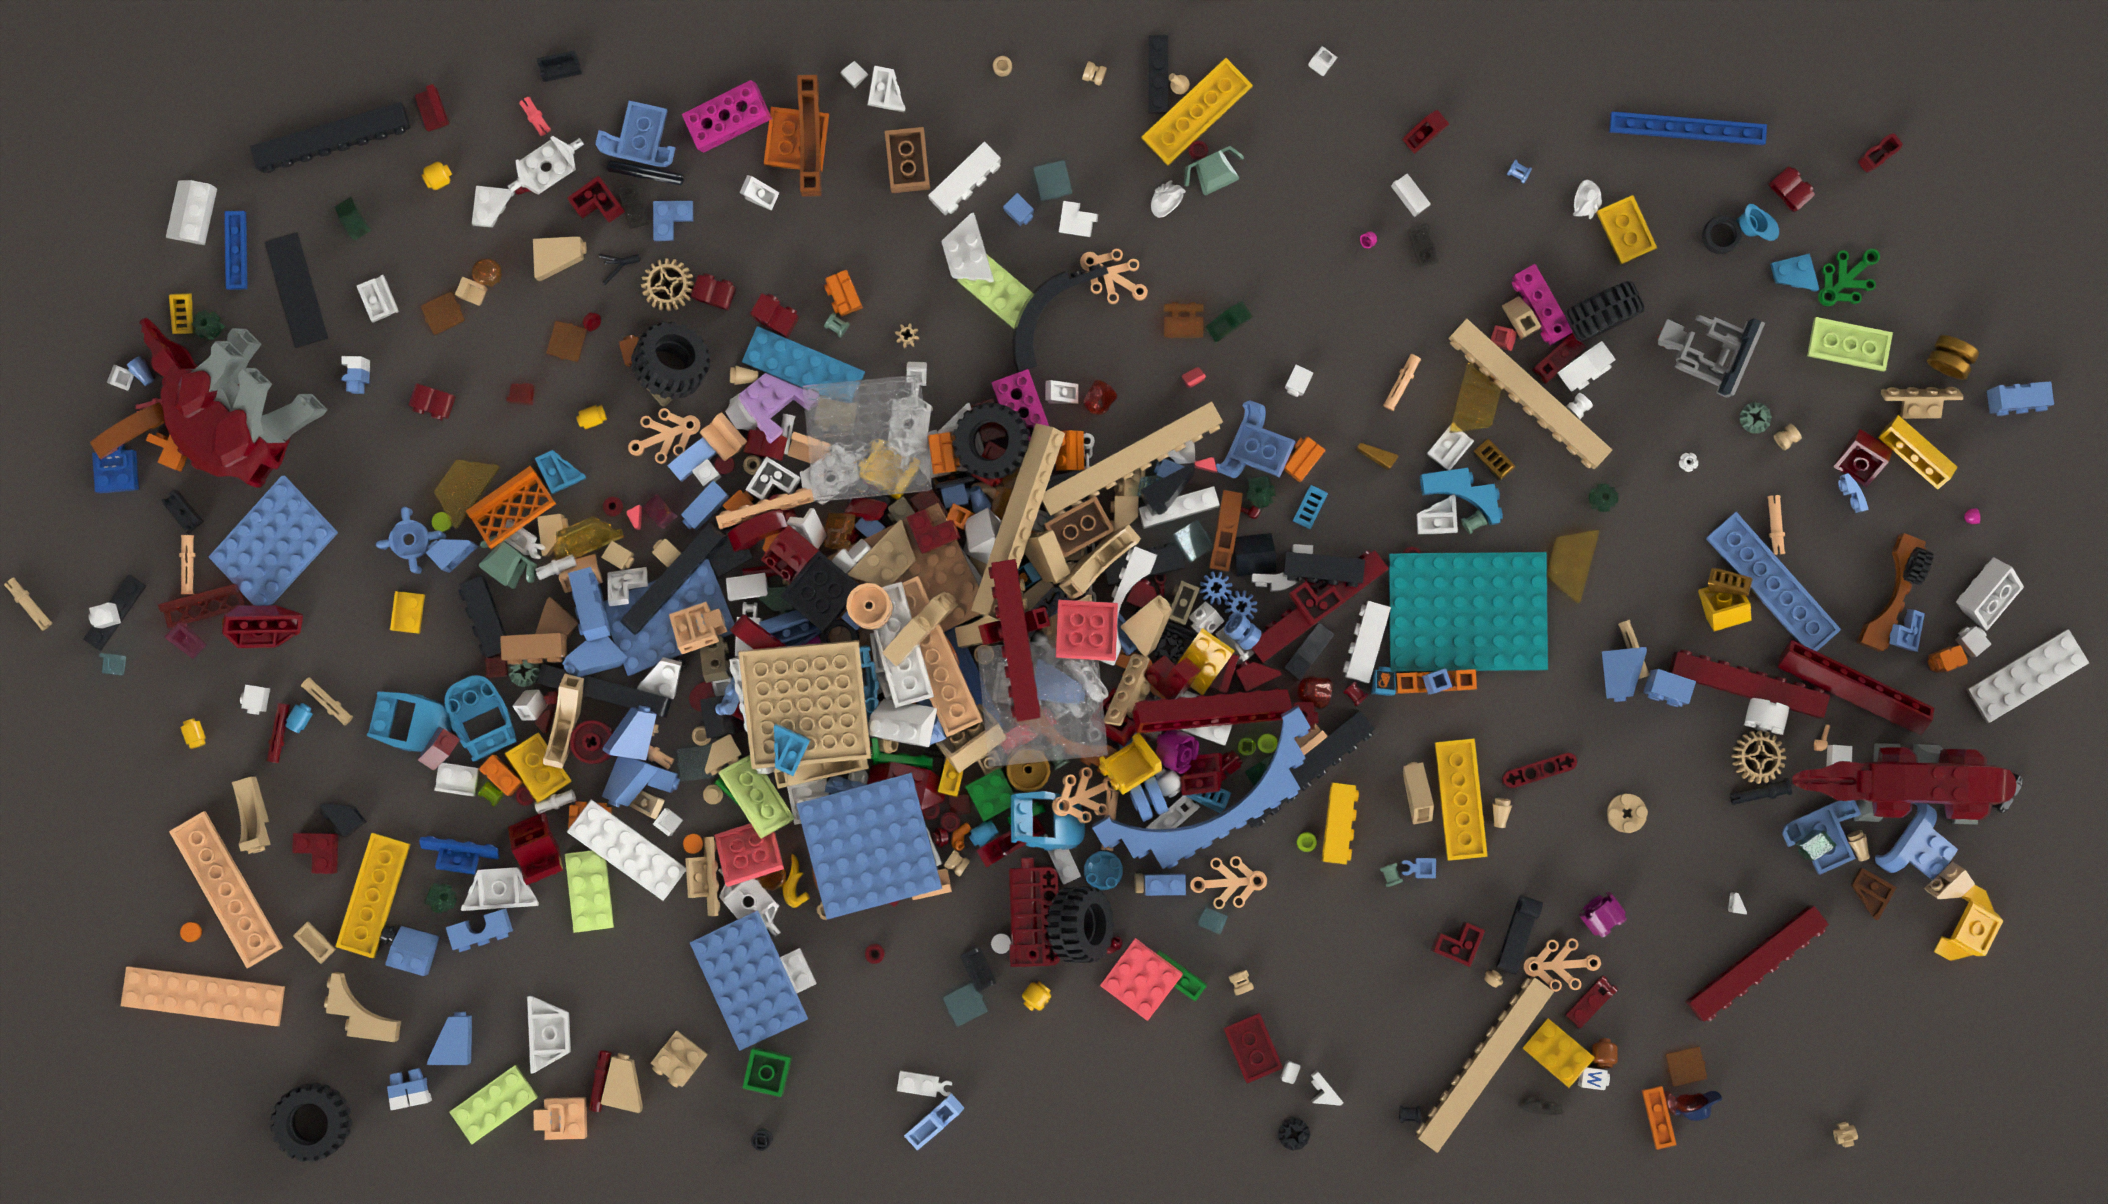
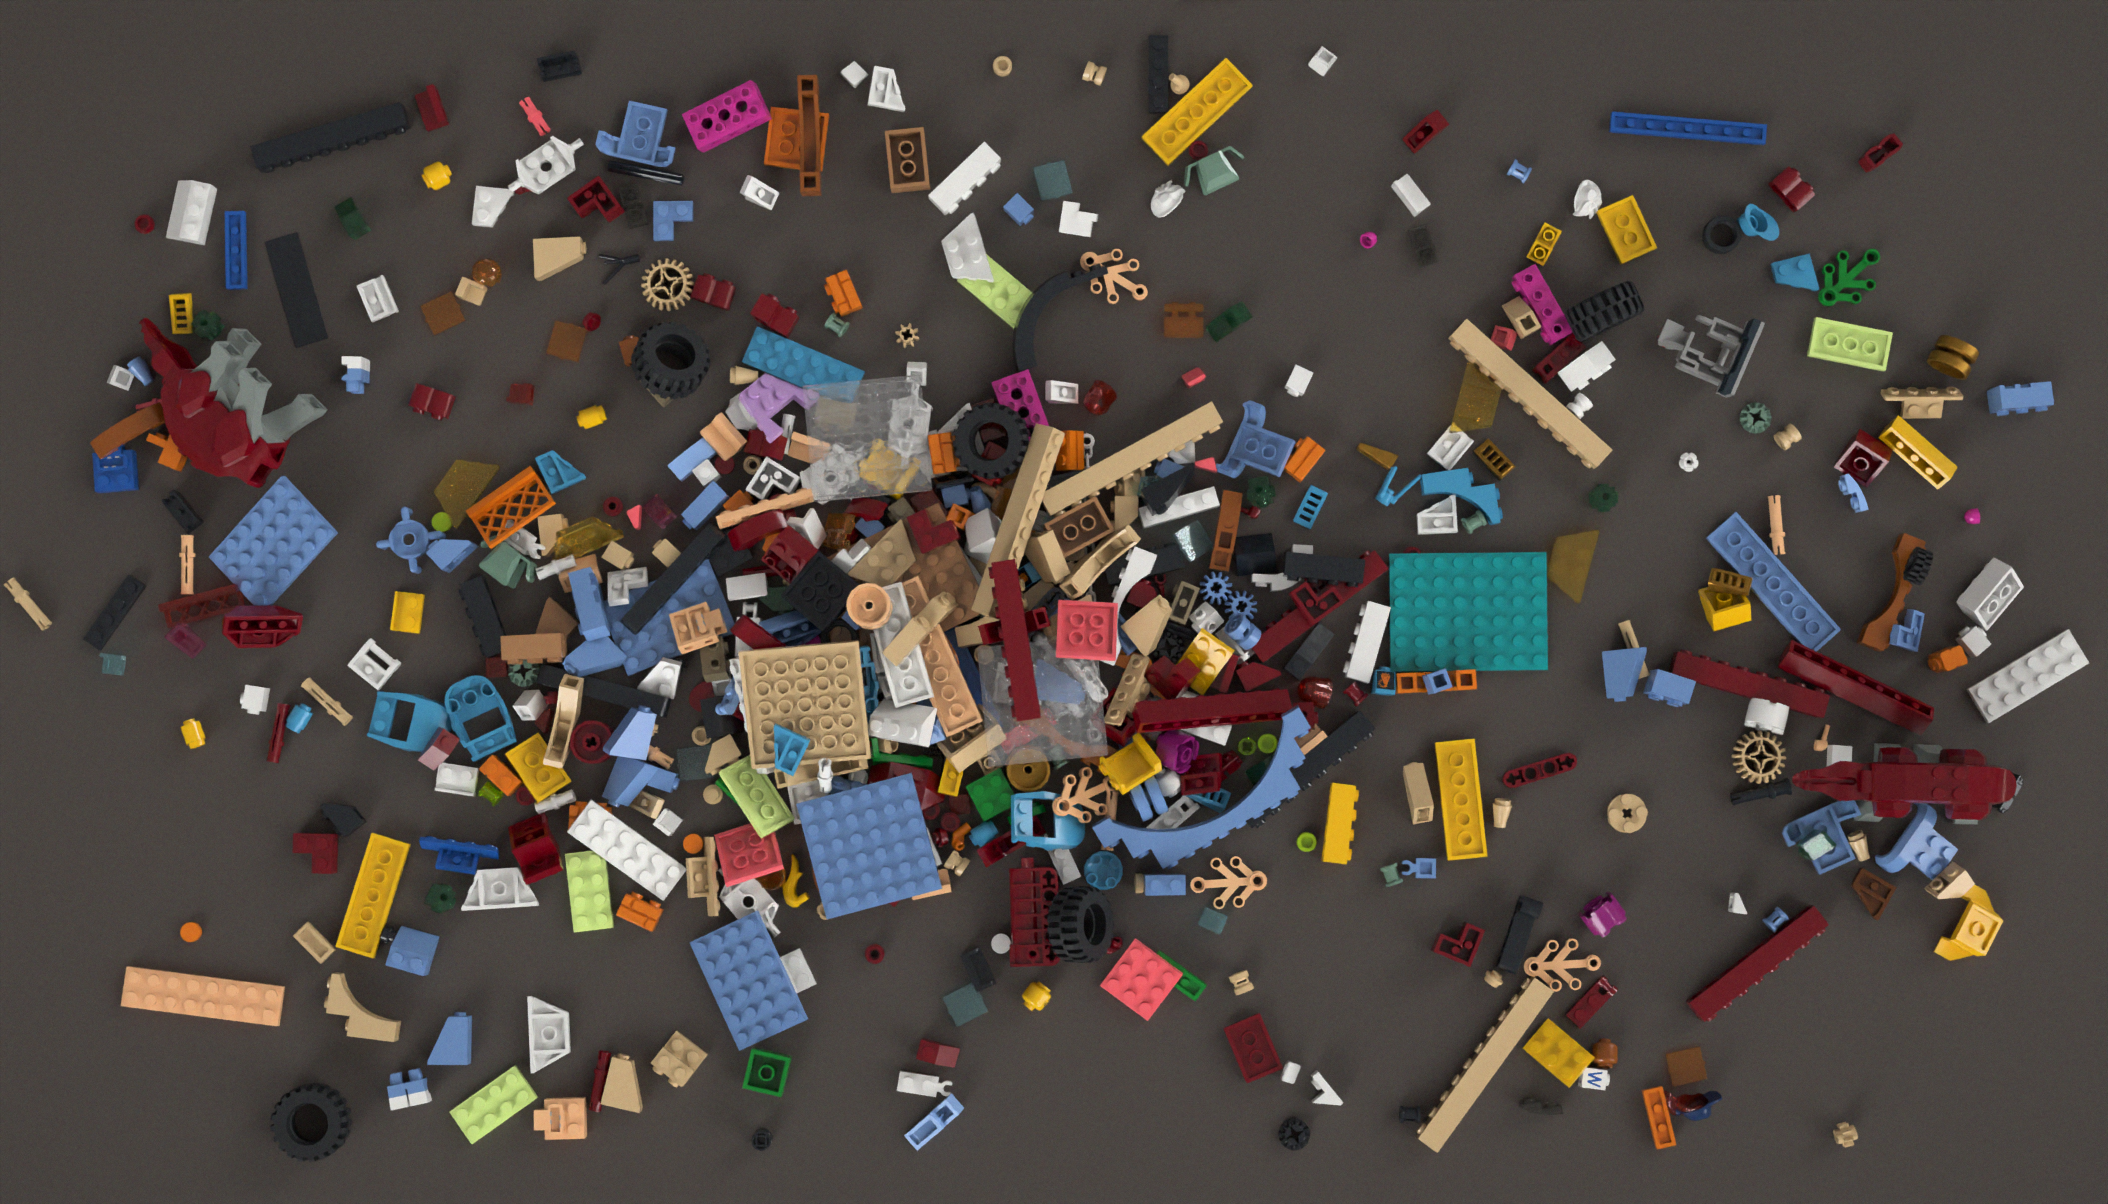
(104, 615): white brick -> none
(144, 224): none -> dark red plate
(226, 889): light nougat plate -> none
(252, 815): tan arch -> none
(369, 669): none -> white plate
(462, 935): medium blue arch -> none
(640, 911): none -> orange brick
(667, 434): light nougat plant -> none
(825, 775): none -> white pin
(937, 1053): none -> dark red slope
(1385, 494): none -> dark azure plant
(1400, 385): light nougat pin -> none
(1543, 244): none -> yellow slope
(1769, 920): none -> medium blue bush

